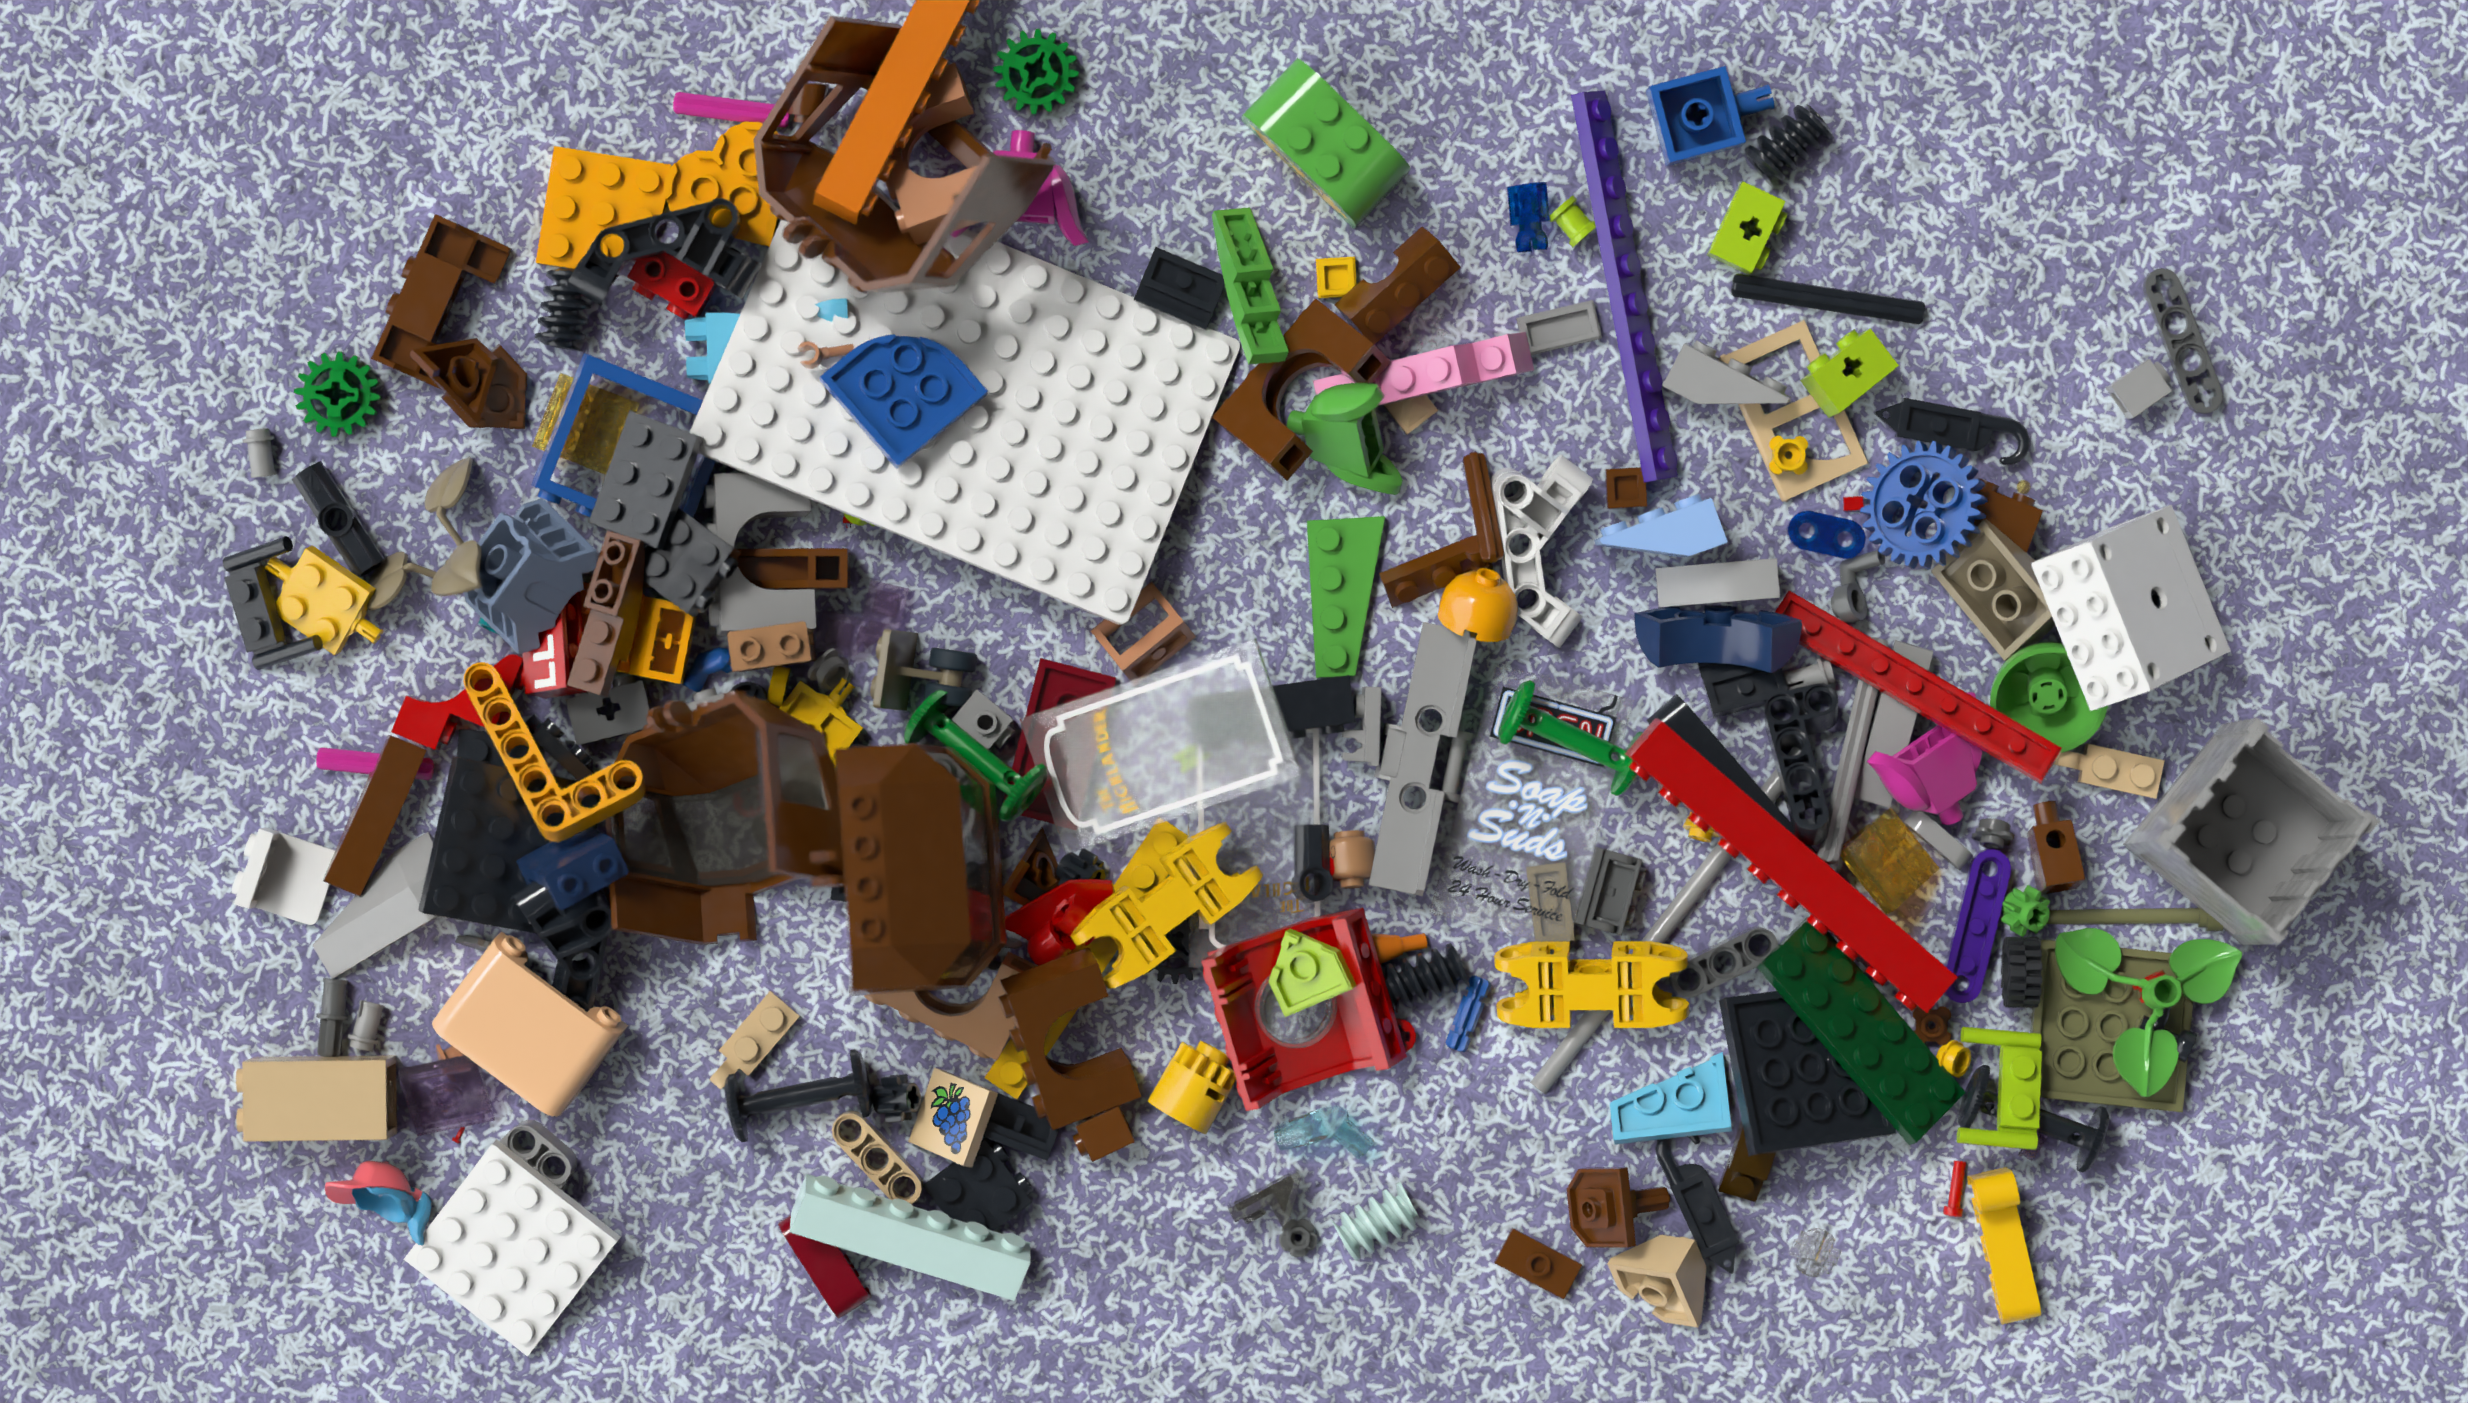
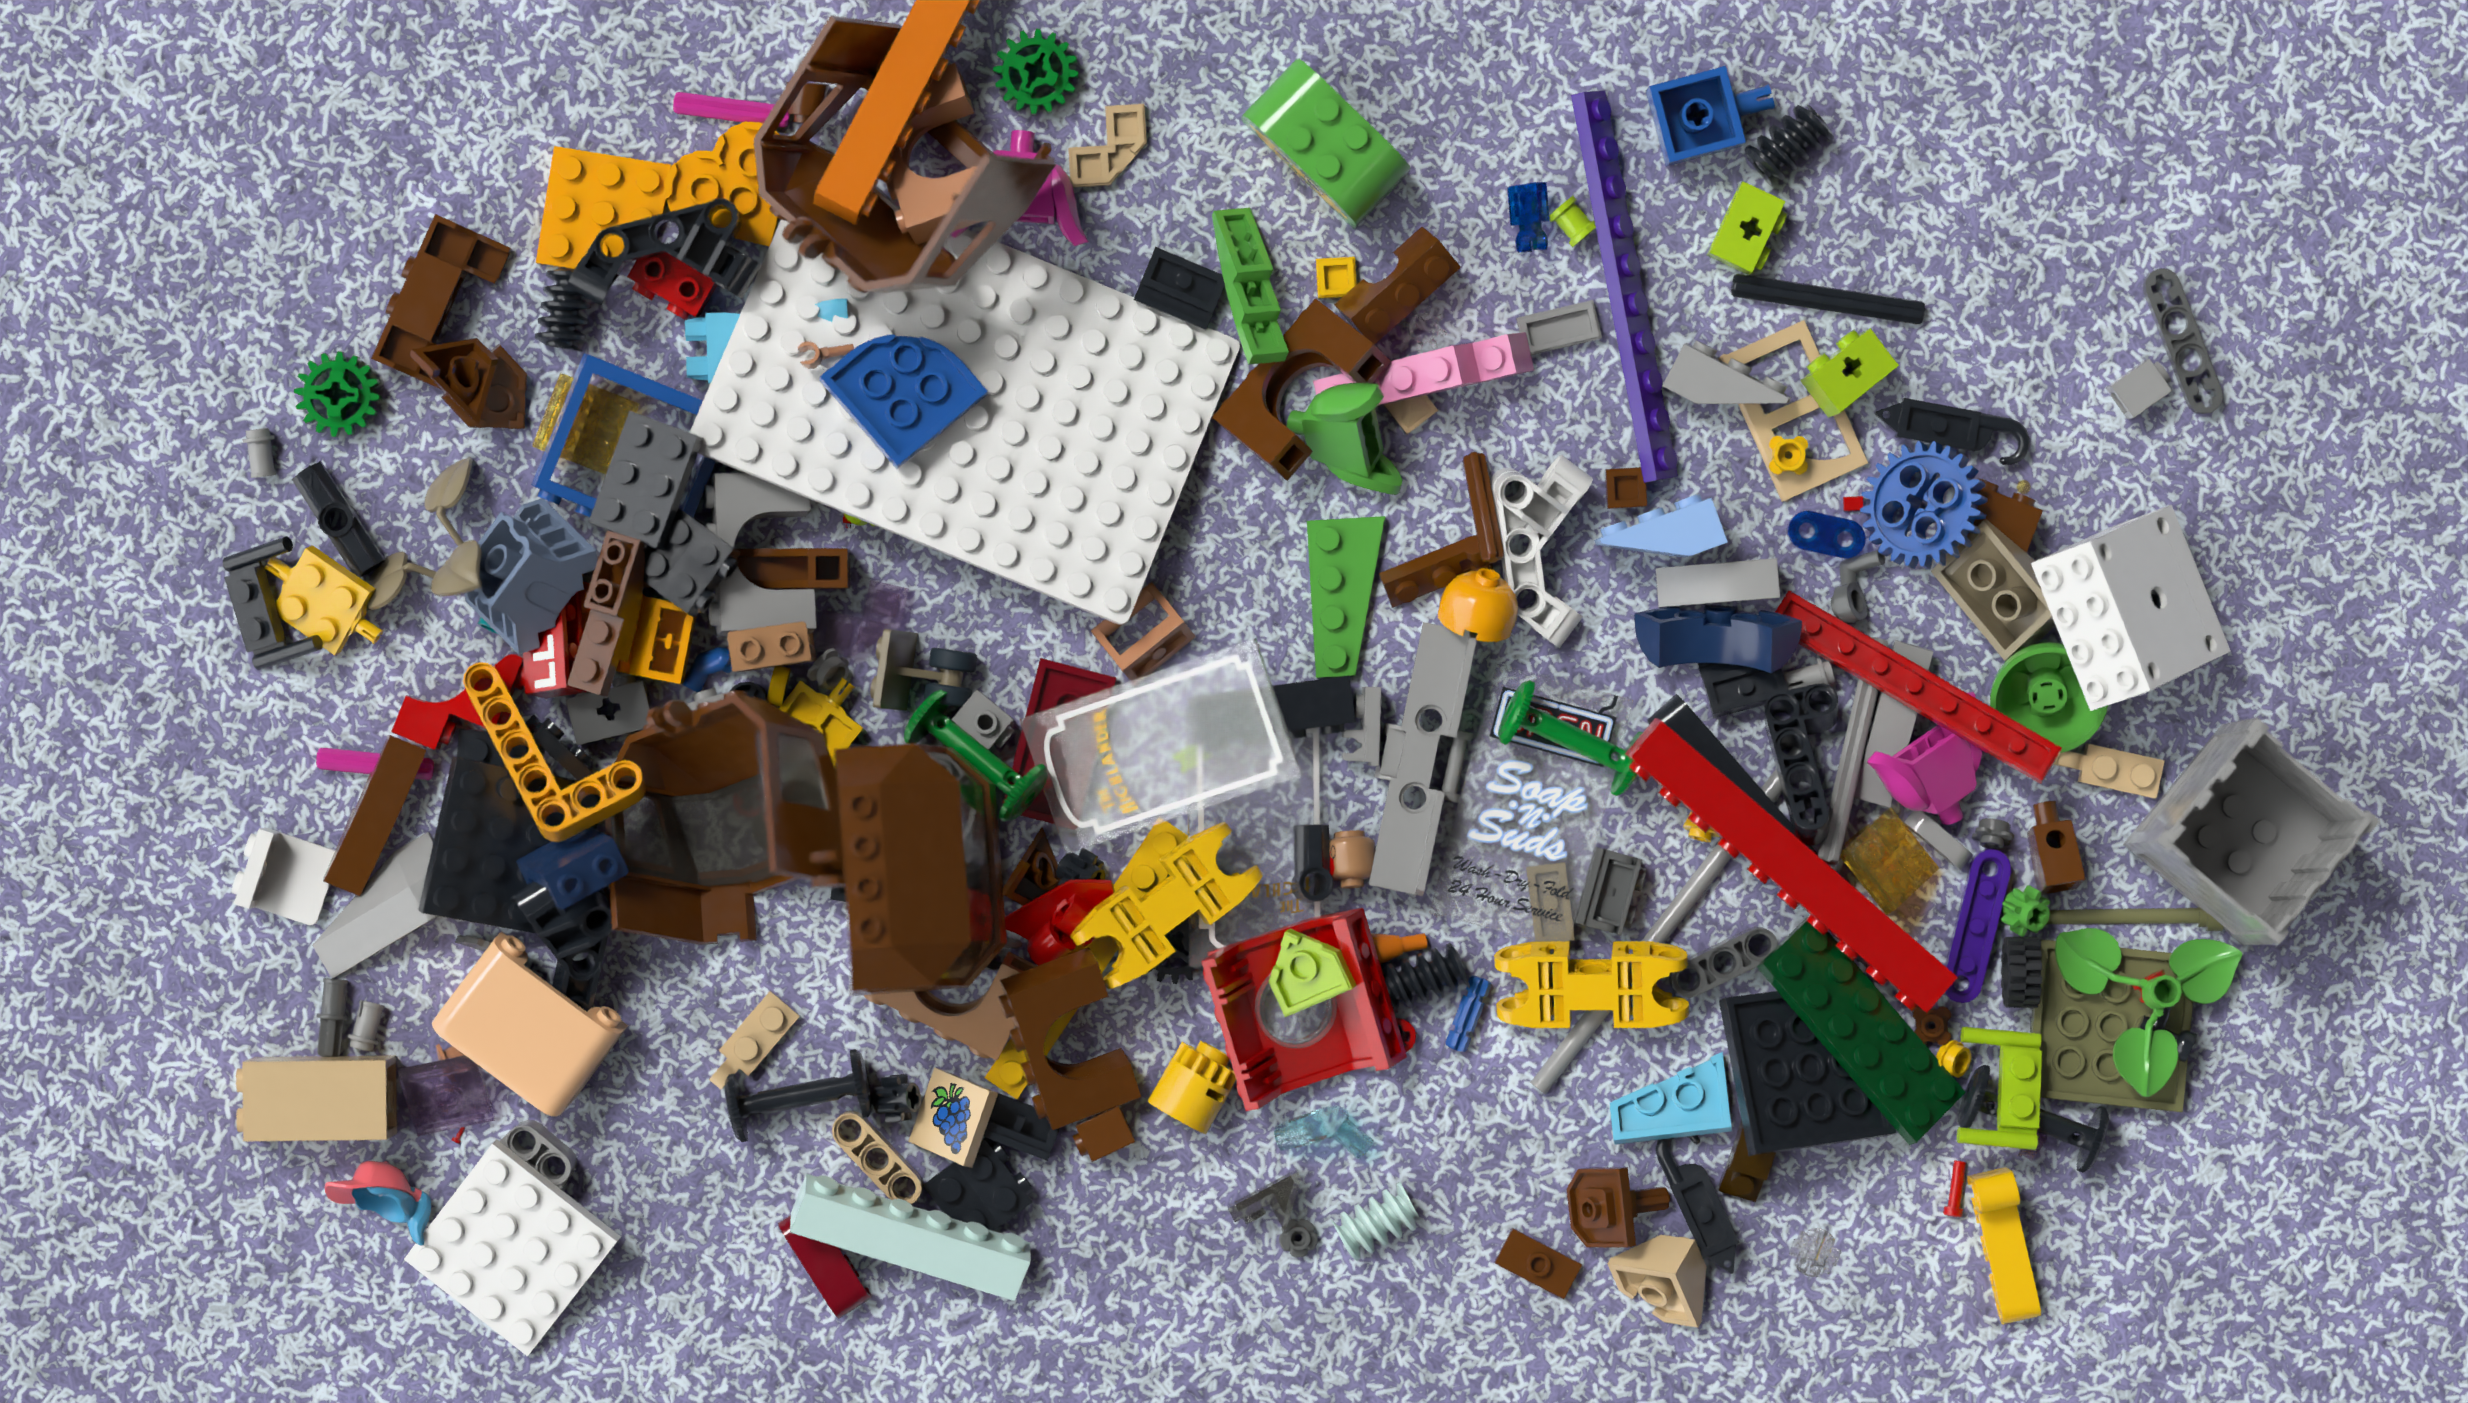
(1125, 139): none -> tan tile

